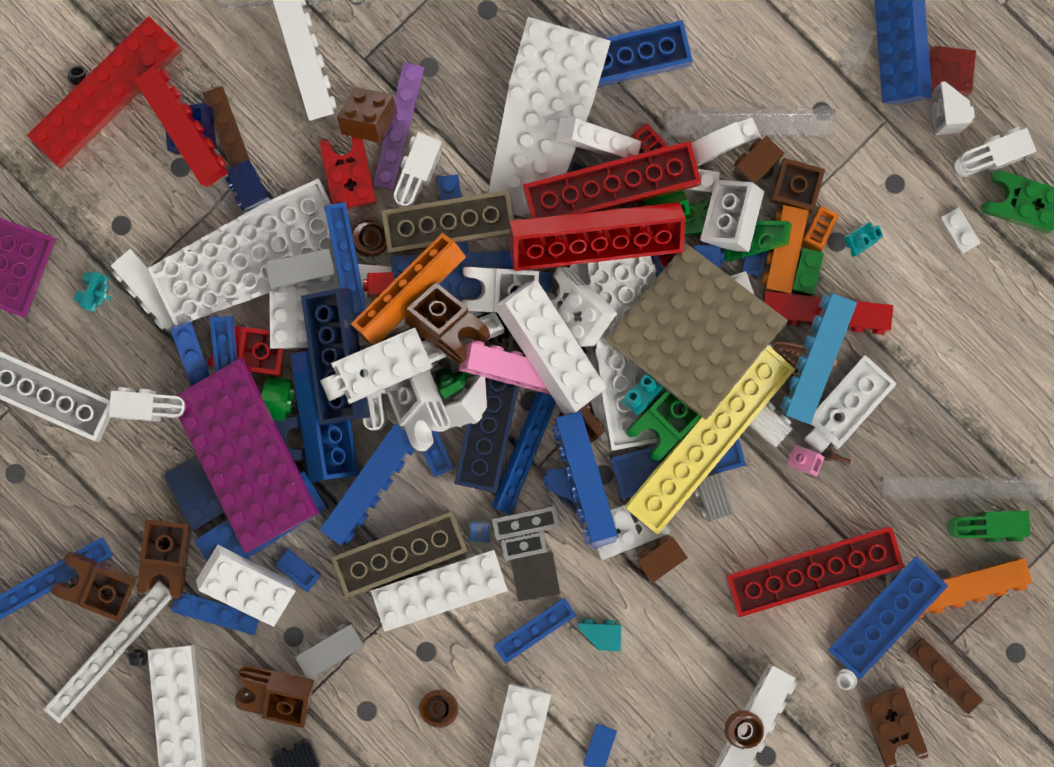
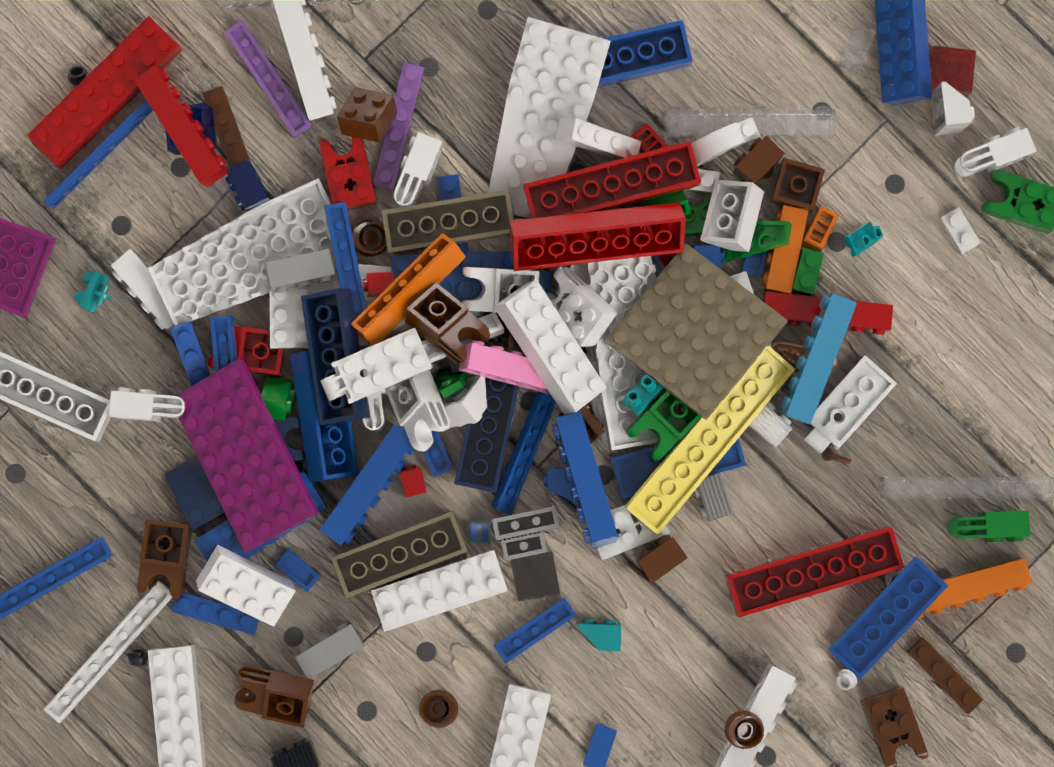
(89, 589): reddish brown brick -> none
(98, 155): none -> blue tile
(268, 79): none -> medium lavender plate
(413, 481): none -> red brick
(805, 460): bright pink brick -> none

